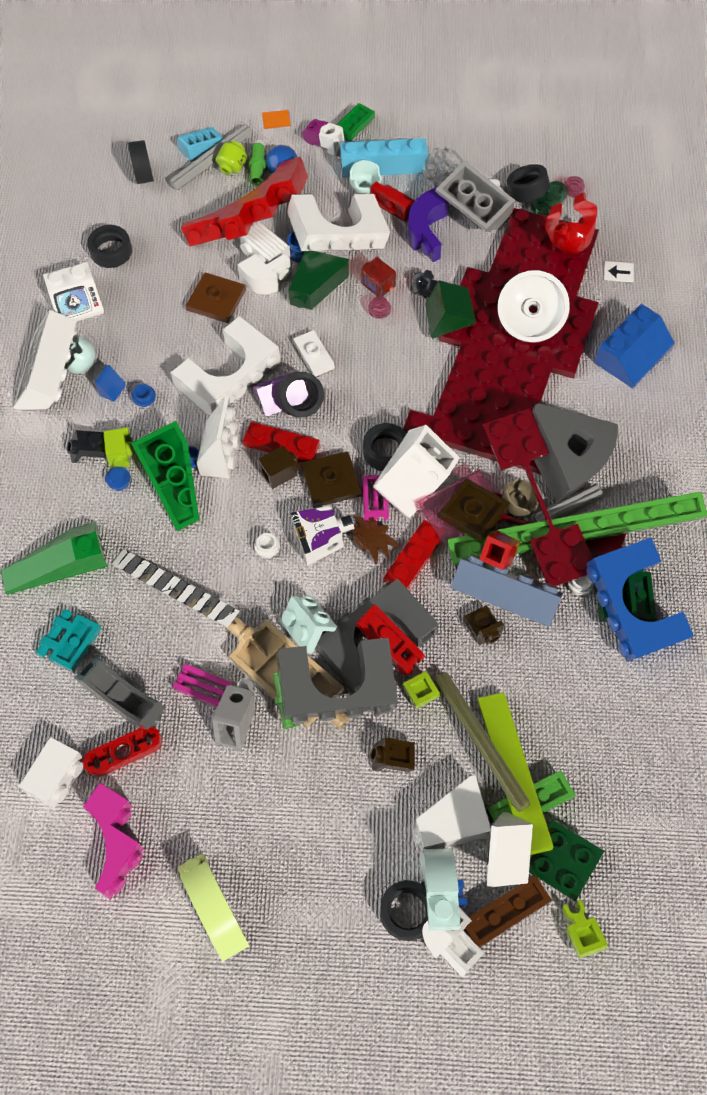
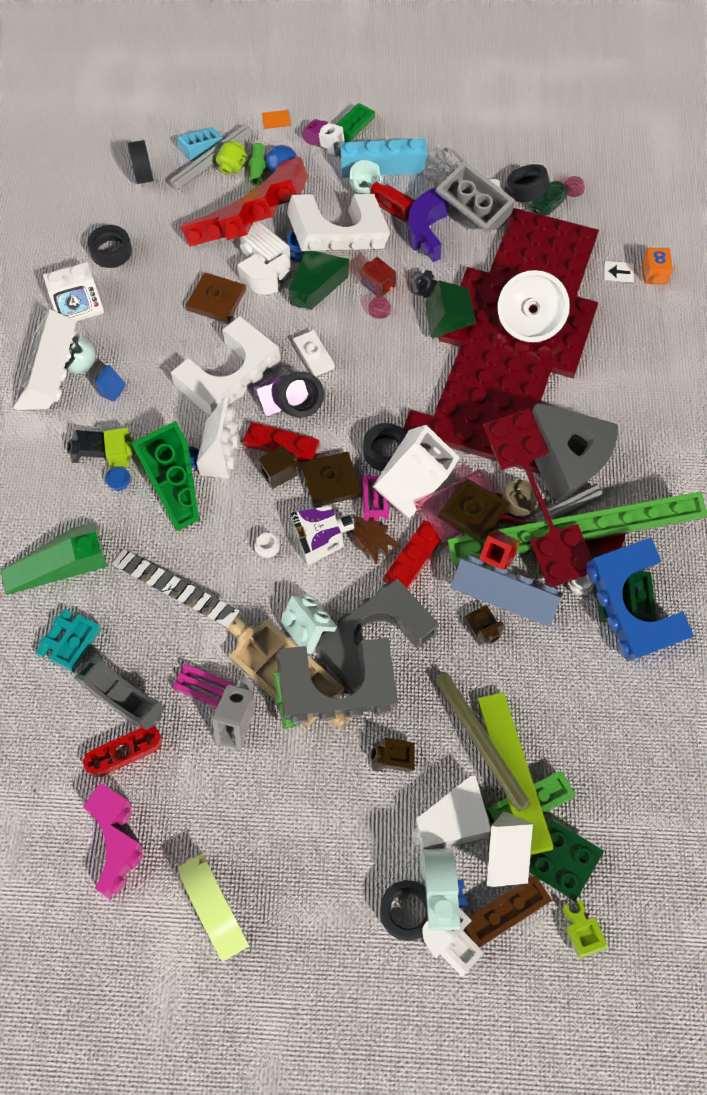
(52, 773): white brick -> none
(143, 395): blue plate -> none
(377, 625): red plate -> none
(421, 690): lime plate -> none
(572, 236): red piece -> none
(635, 346): blue slope -> none
(657, 266): none -> orange brick

